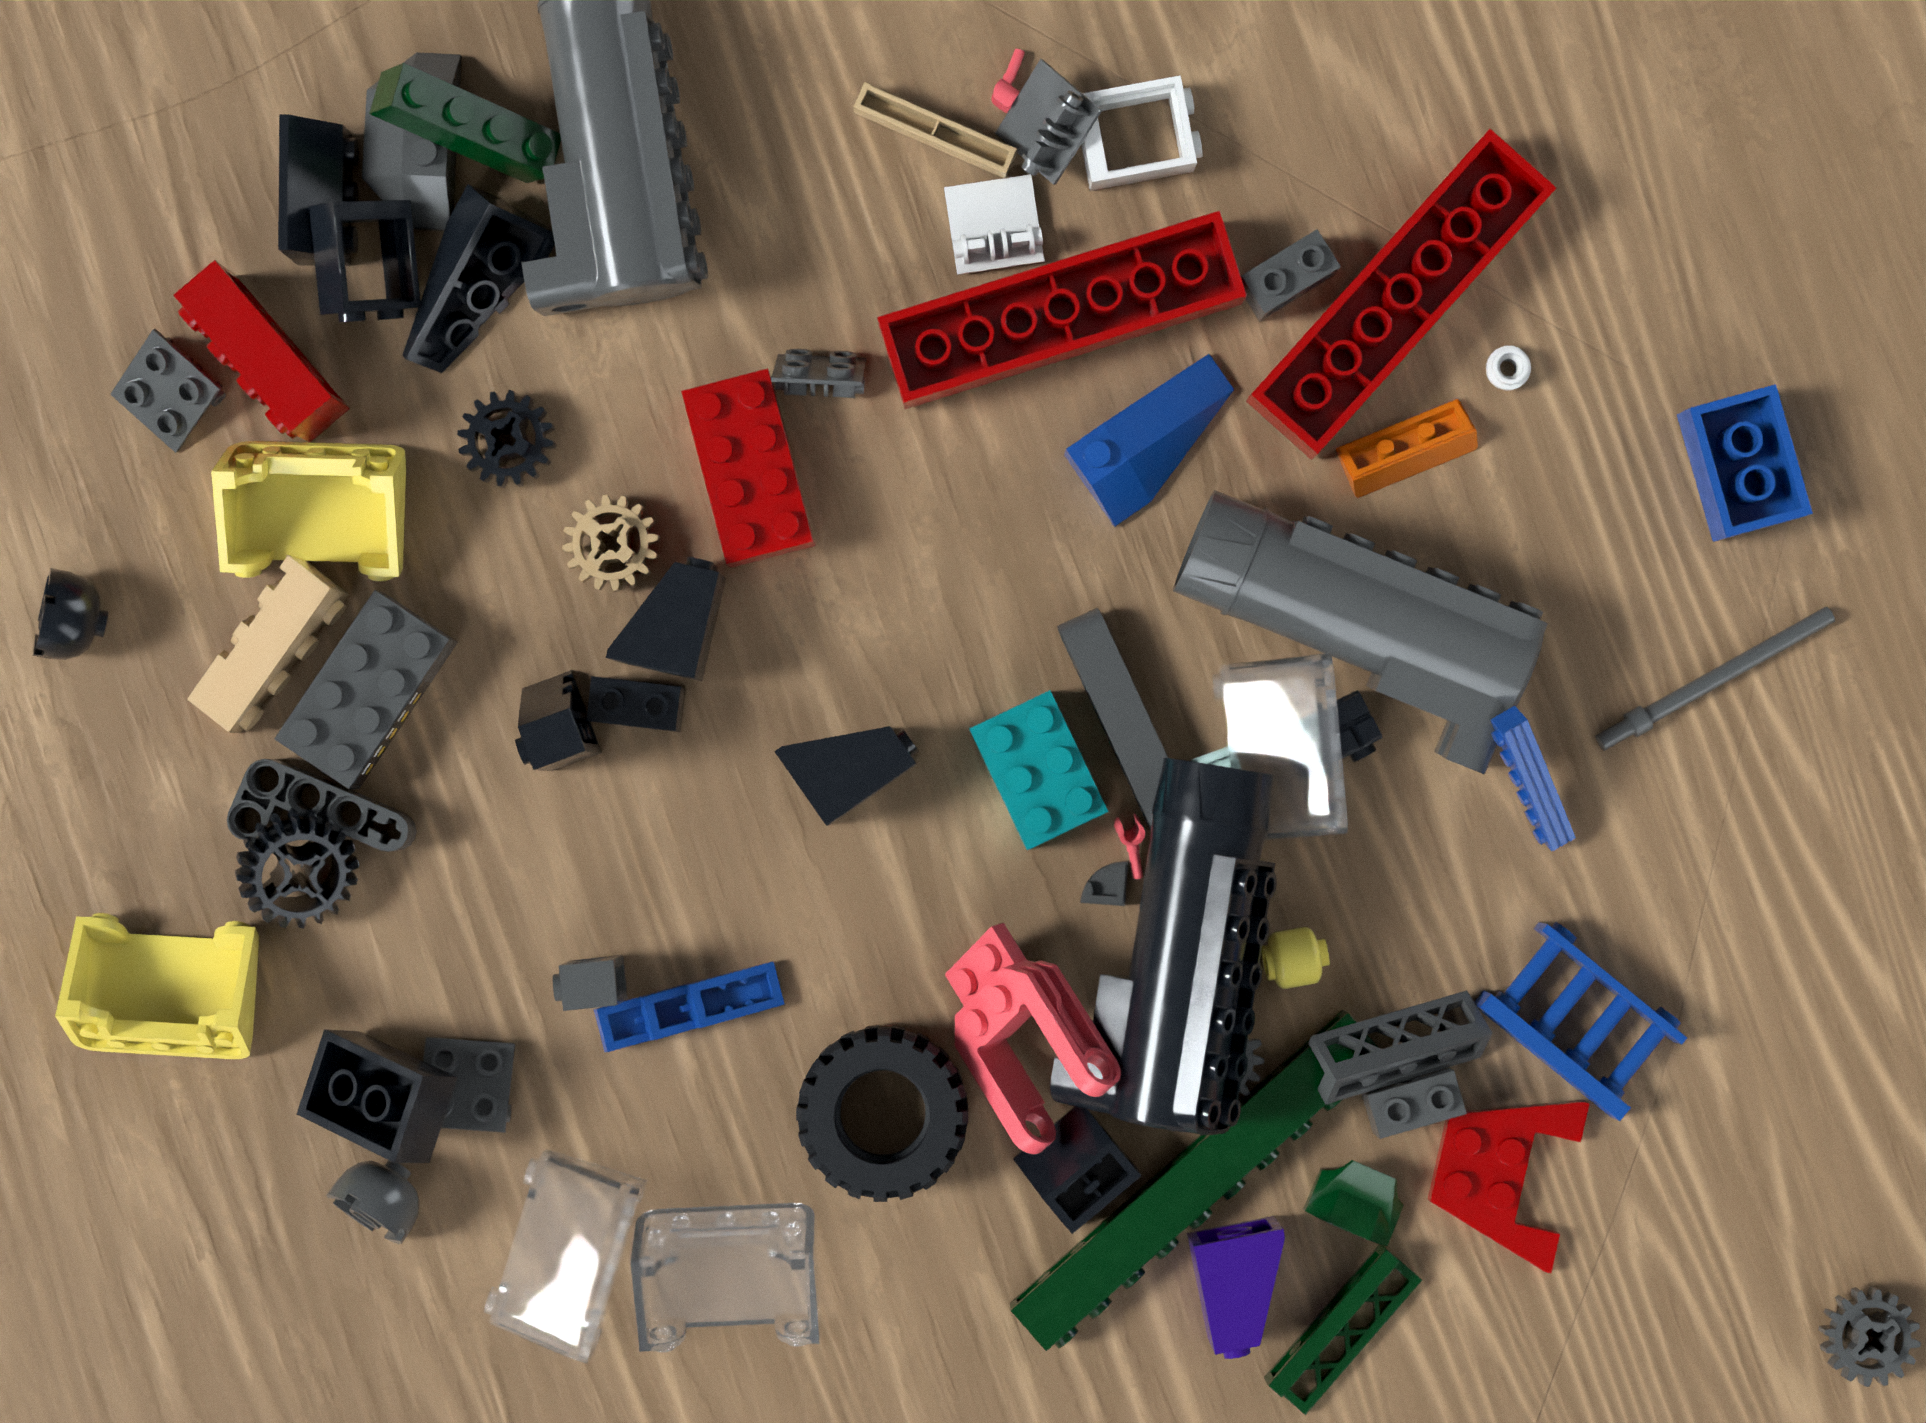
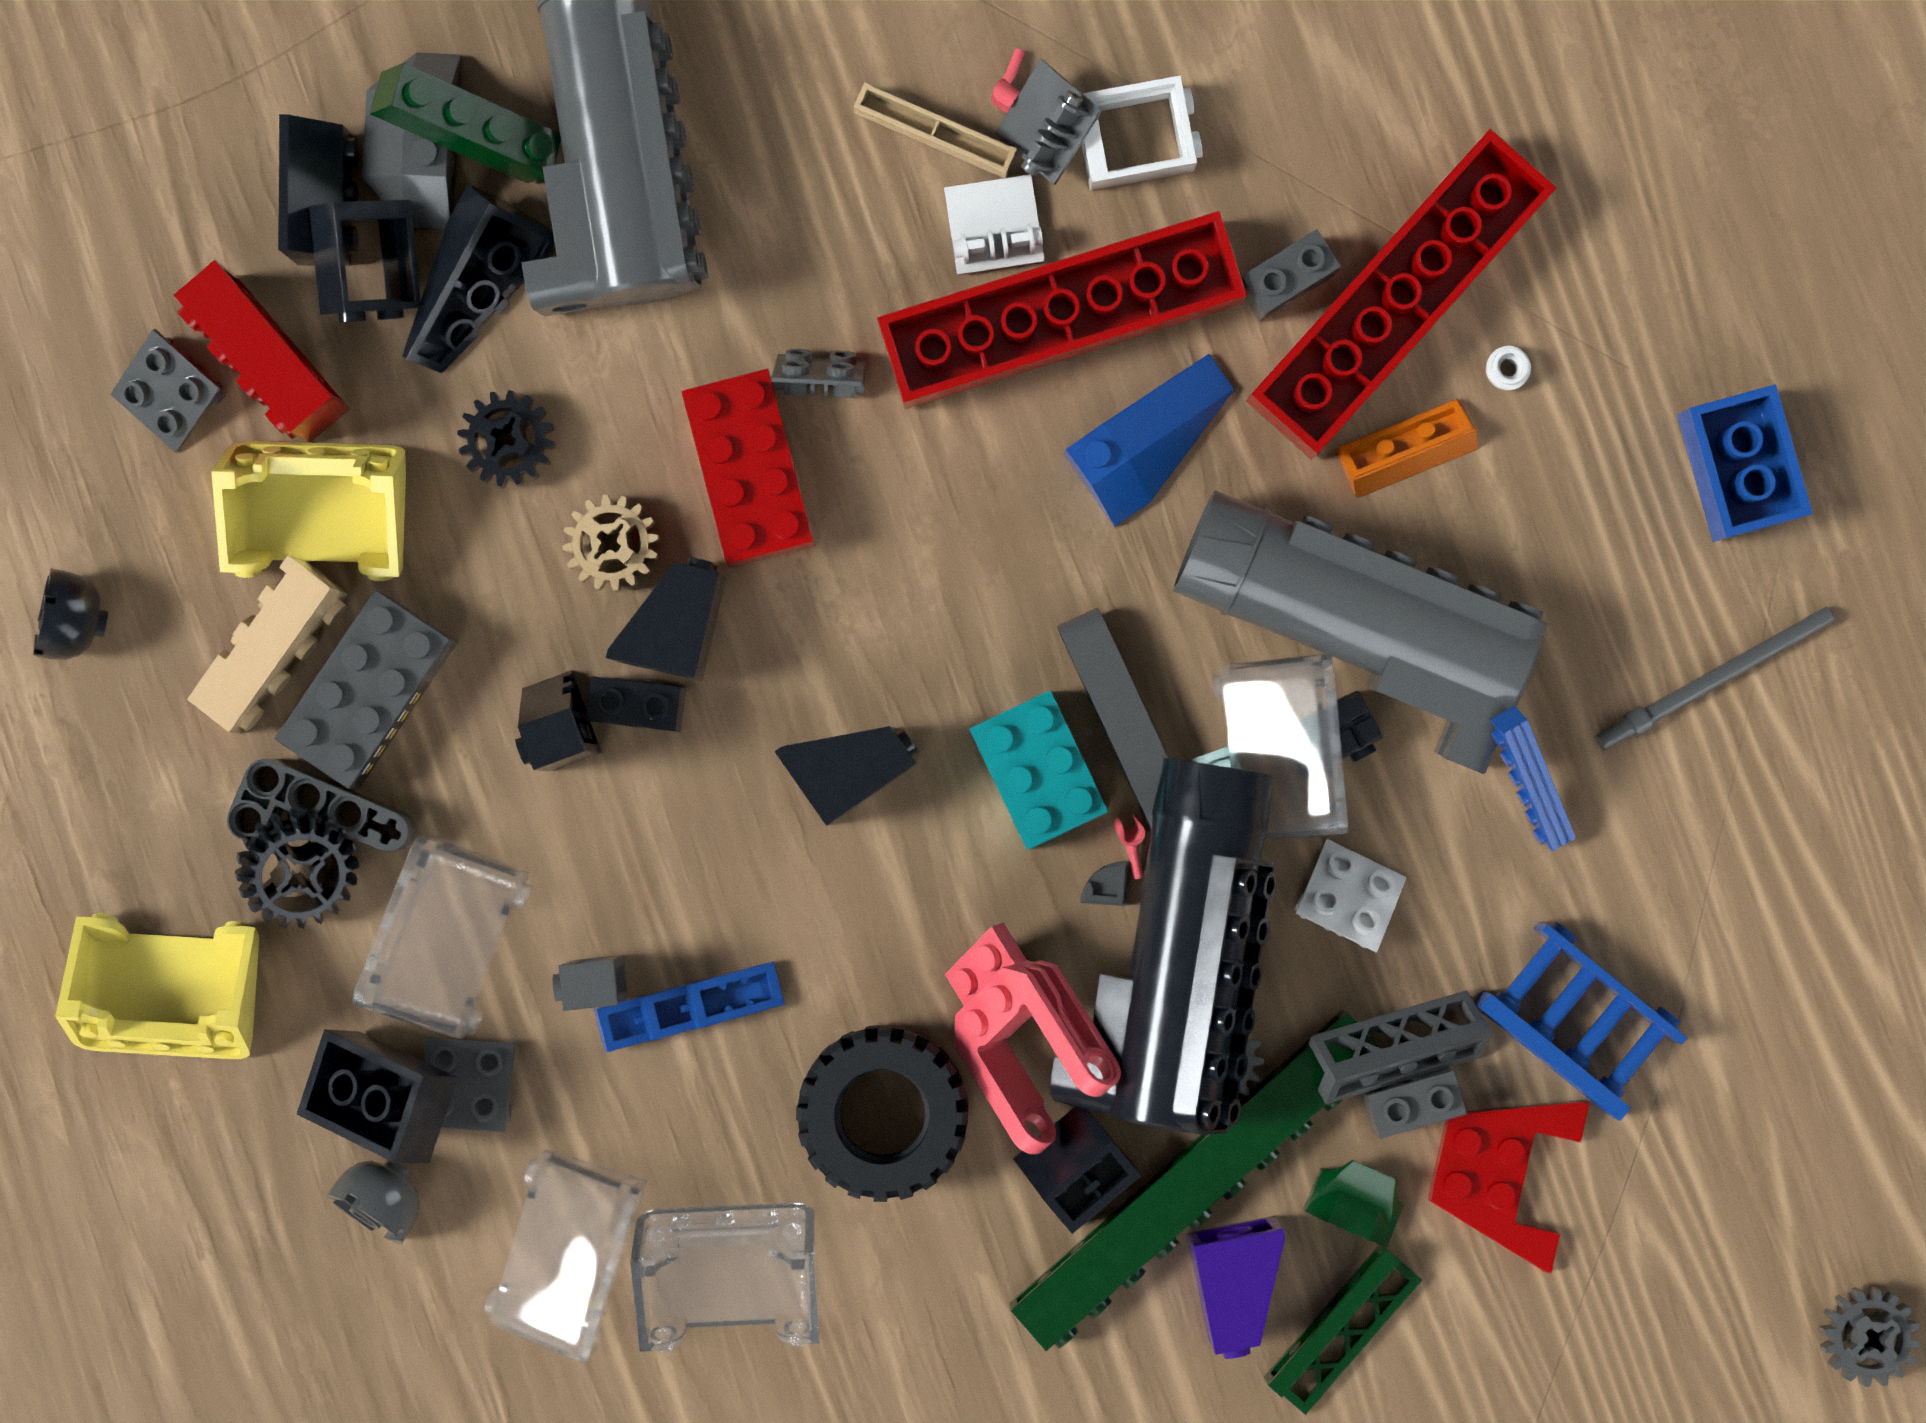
(440, 936): none -> clear windscreen
(1294, 957): light yellow head -> none
(1350, 895): none -> white hinge

